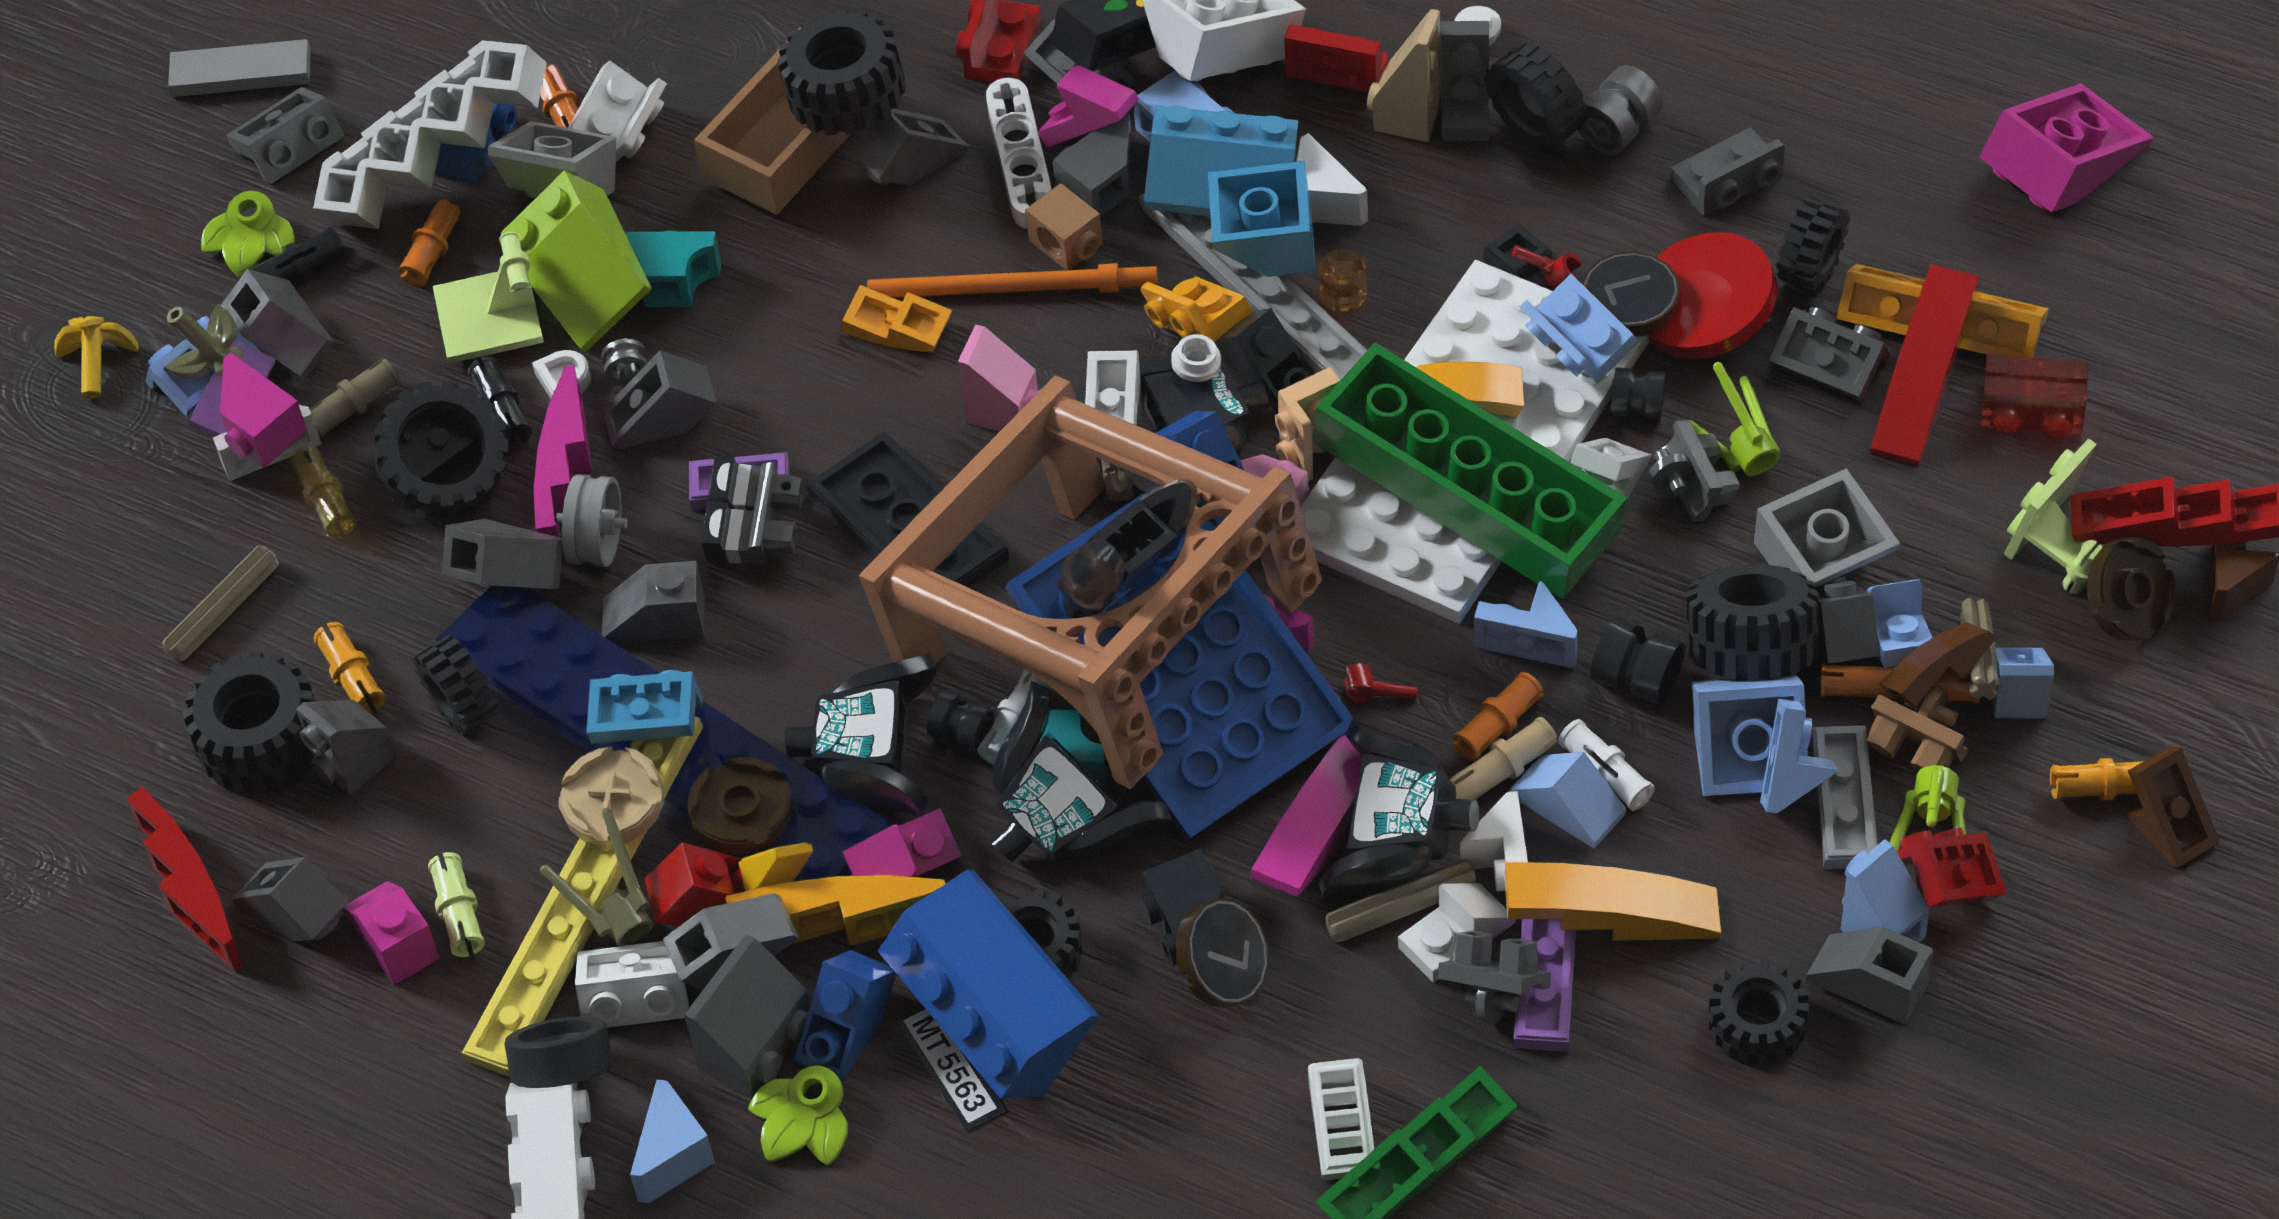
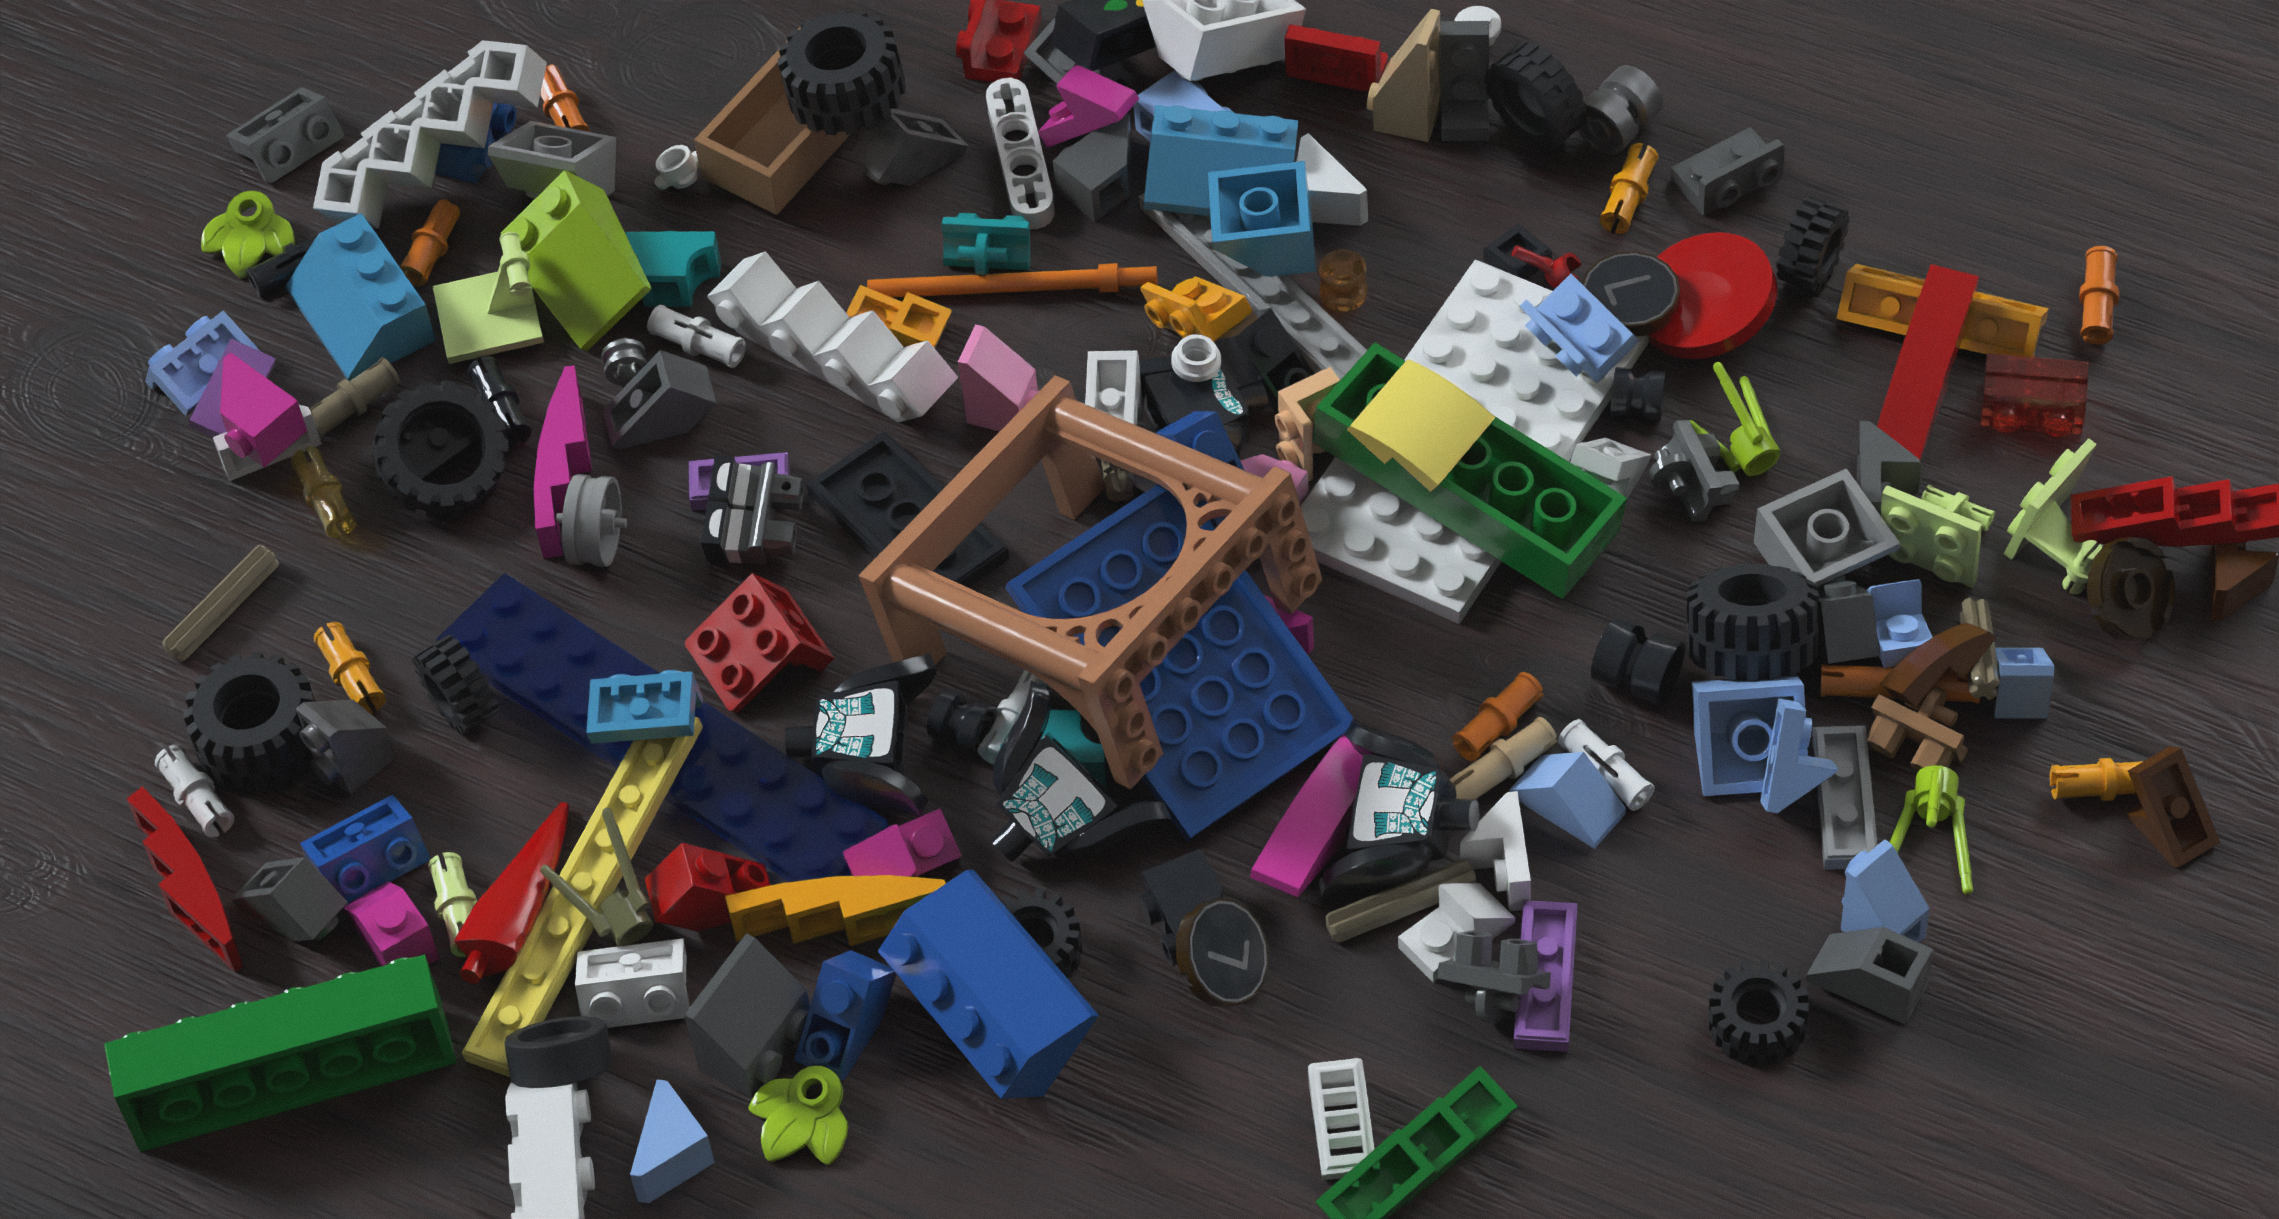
(90, 335): yellow plant -> none
(194, 790): none -> white pin
(210, 343): olive plant -> none
(239, 68): light grey tile -> none
(277, 321): flat silver slope -> none
(279, 1053): none -> green brick
(359, 299): none -> dark azure slope
(367, 849): none -> blue bracket
(501, 555): flat silver slope -> none
(511, 905): none -> red piece
(551, 367): white tile -> none
(616, 781): tan tile -> none
(619, 108): white bracket -> none
(656, 605): flat silver slope -> none
(676, 168): none -> white plate
(696, 336): none -> white pin
(712, 934): dark grey slope -> none
(740, 805): dark brown tile -> none
(753, 640): none -> red bracket
(774, 865): yellow slope -> none
(819, 337): none -> white brick
(951, 1071): sticker -> none
(986, 242): none -> teal hips
(1064, 227): medium nougat brick -> none
(1125, 549): black torso -> none
(1362, 689): red hand -> none
(1421, 423): none -> light yellow slope
(1488, 385): light orange slope -> none
(1538, 635): light blue slope -> none
(1613, 898): light orange slope -> none
(1629, 188): none -> light orange pin
(1828, 352): dark grey bracket -> none
(1883, 464): none -> dark grey slope
(1937, 531): none -> yellowish green plate
(1953, 867): red bracket -> none
(2062, 146): dark pink slope -> none
(2099, 295): none -> orange pin

